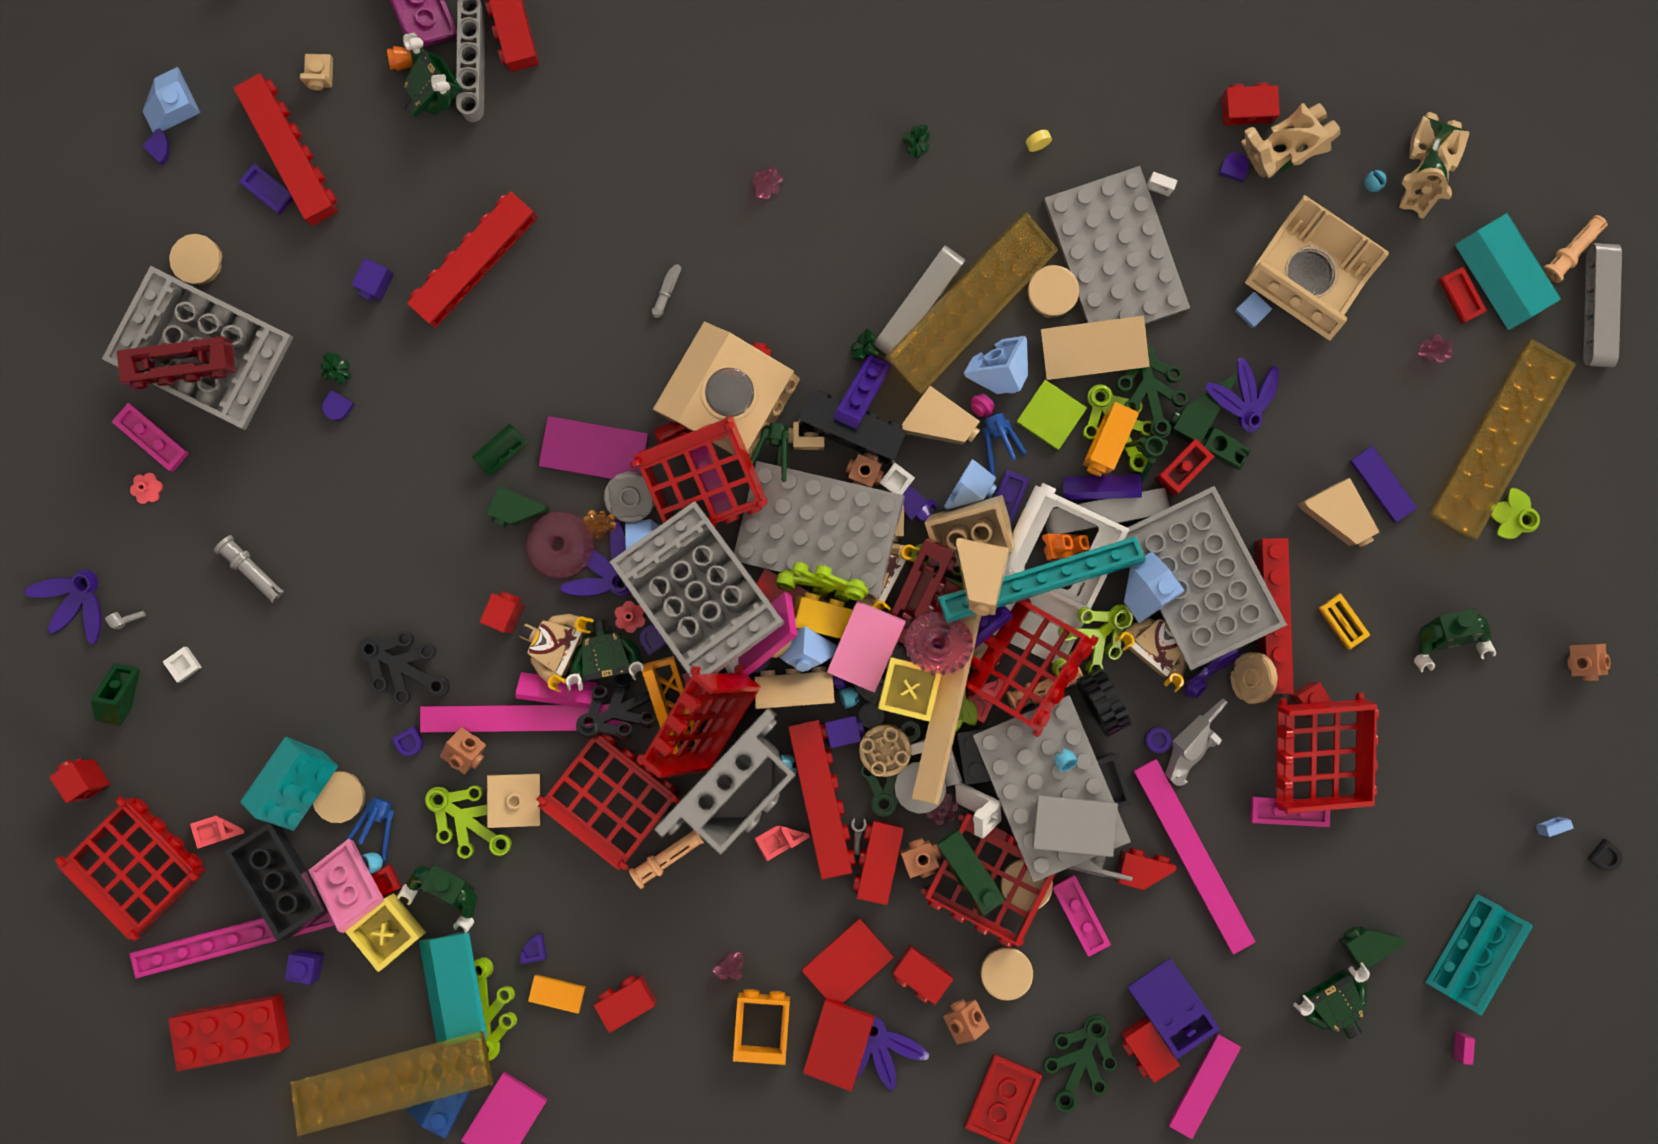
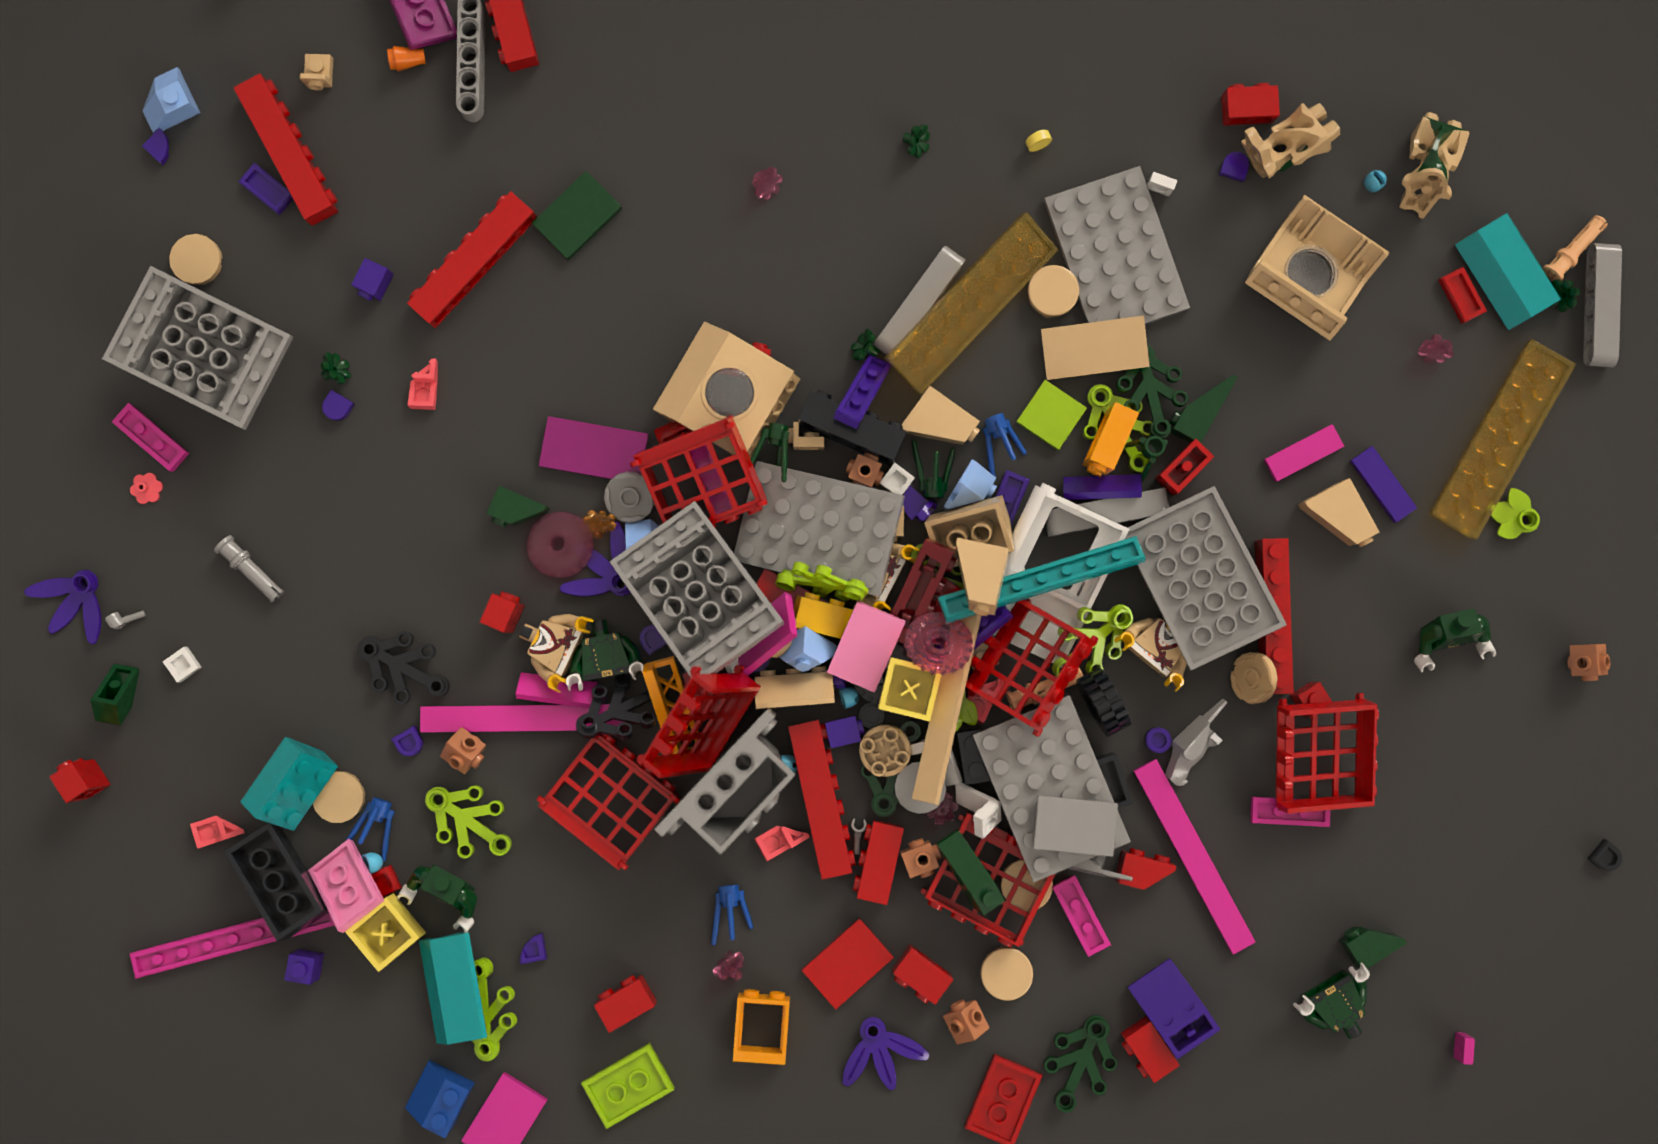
(100, 896): red window -> none
(217, 362): dark red brick -> none
(229, 1032): red brick -> none
(391, 1083): clear yellow plate -> none
(424, 387): none -> coral slope
(429, 81): dark green torso -> none
(499, 449): dark green plate -> none
(513, 800): tan plate -> none
(557, 993): light orange tile -> none
(577, 215): none -> dark green tile
(627, 1085): none -> lime tile
(636, 619): coral plant -> none
(655, 864): light nougat pin -> none
(666, 289): light grey piece -> none
(729, 897): none -> blue plant
(839, 1044): red tile -> none
(934, 486): none -> dark green plant
(982, 405): dark pink plate -> none
(1001, 368): light blue slope -> none
(1064, 545): orange hips -> none
(1066, 760): medium azure hinge -> none
(1150, 587): light blue slope -> none
(1196, 685): dark purple plant -> none
(1204, 1085): dark pink tile -> none
(1225, 448): dark green leg -> none
(1251, 408): dark purple plant -> none
(1253, 310): light blue tile -> none
(1303, 453): none -> dark pink tile
(1336, 628): yellow tile -> none
(1479, 954): teal slope -> none
(1554, 826): light blue tile -> none
(1566, 294): none -> dark green plant

